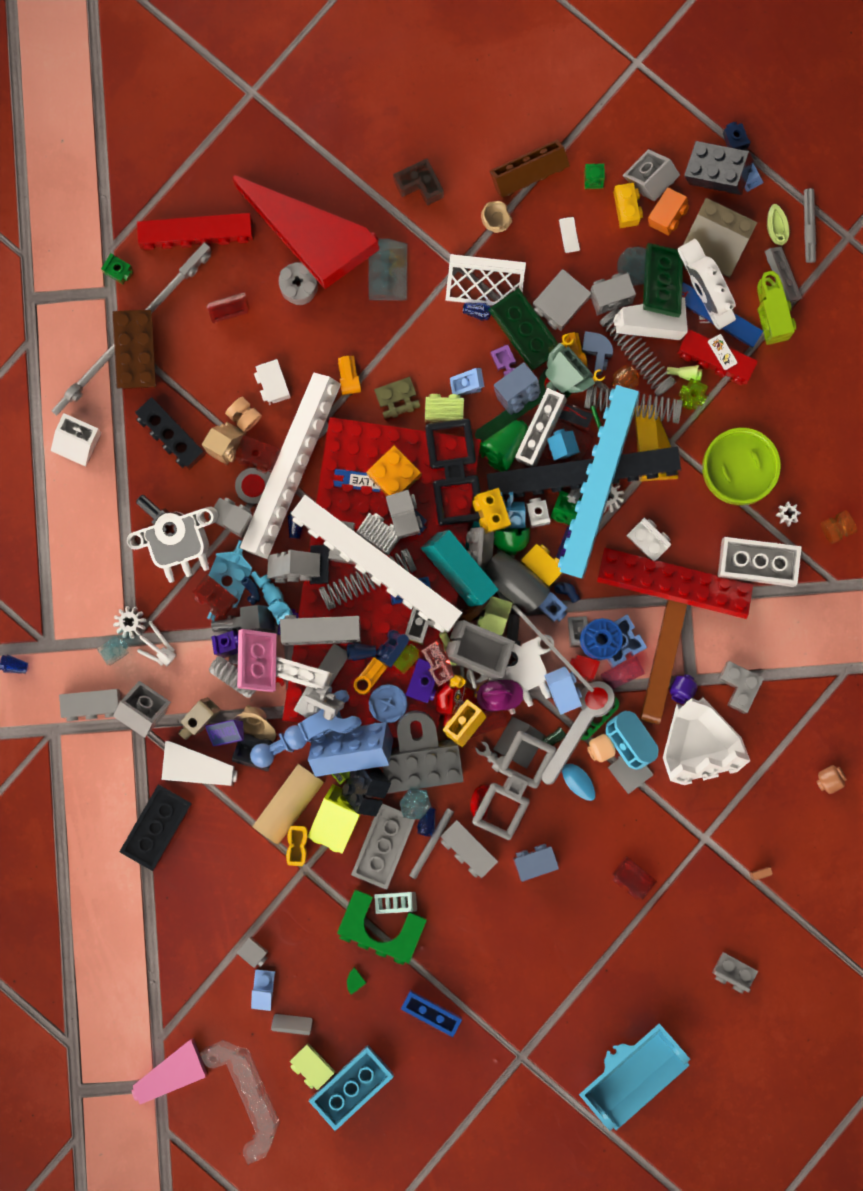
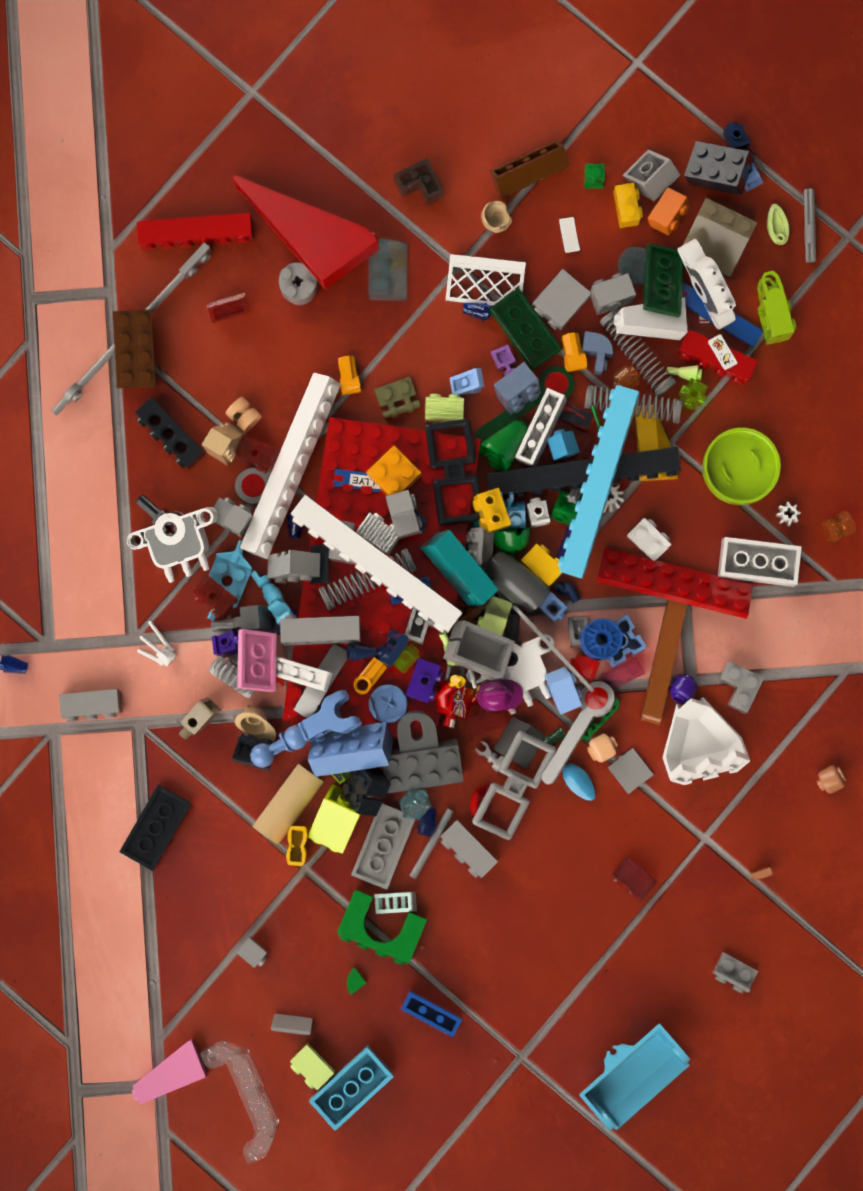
(75, 439): white slope -> none
(110, 265): green brick -> none
(113, 650): clear light blue brick -> none
(129, 615): white gear -> none
(141, 709): light grey brick -> none
(191, 766): white slope -> none
(225, 732): slope -> none
(252, 588): dark blue arm -> none
(263, 990): light blue slope -> none
(272, 381): white hinge -> none
(325, 700): light grey hips -> none
(440, 665): clear red slope -> none
(464, 723): yellow brick -> none
(536, 862): sand blue brick -> none
(567, 370): sand green torso -> none
(632, 740): medium azure brick -> none
(780, 265): light grey plate -> none

